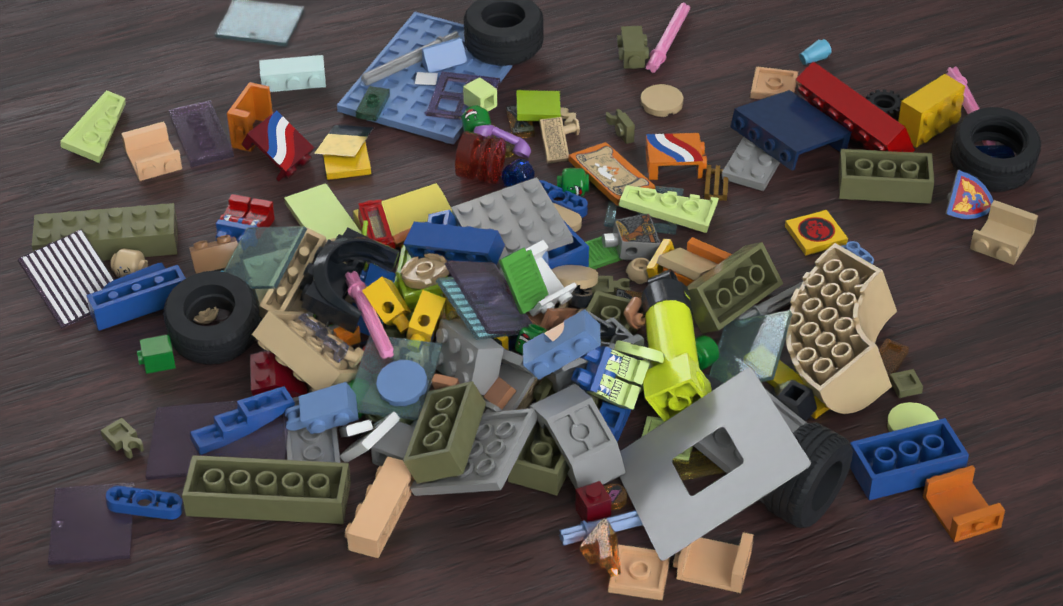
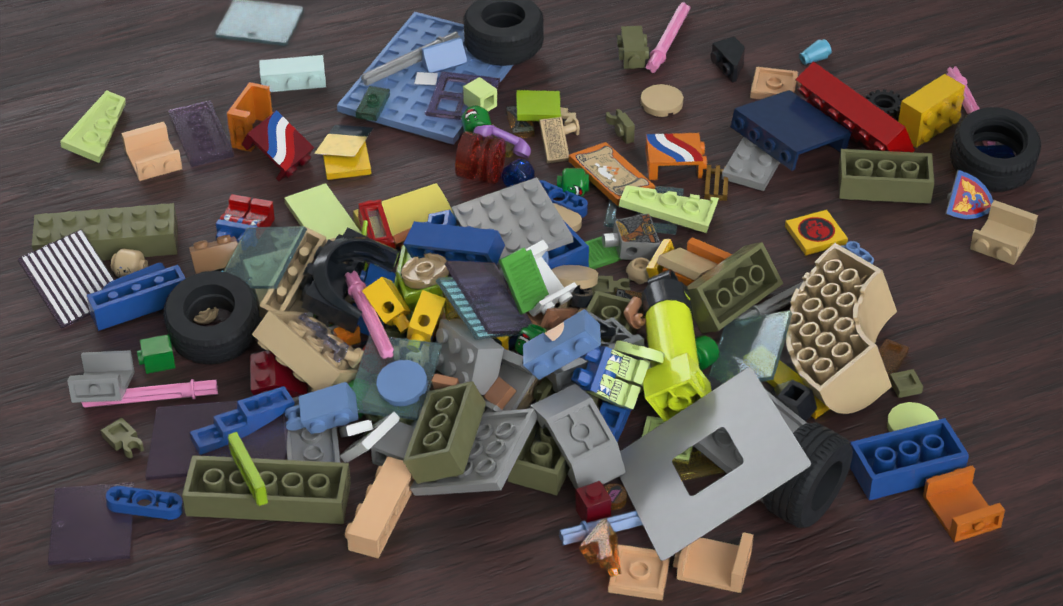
(104, 377): none -> light grey panel
(162, 392): none -> bright pink axle
(247, 469): none -> lime tile
(729, 57): none -> black slope

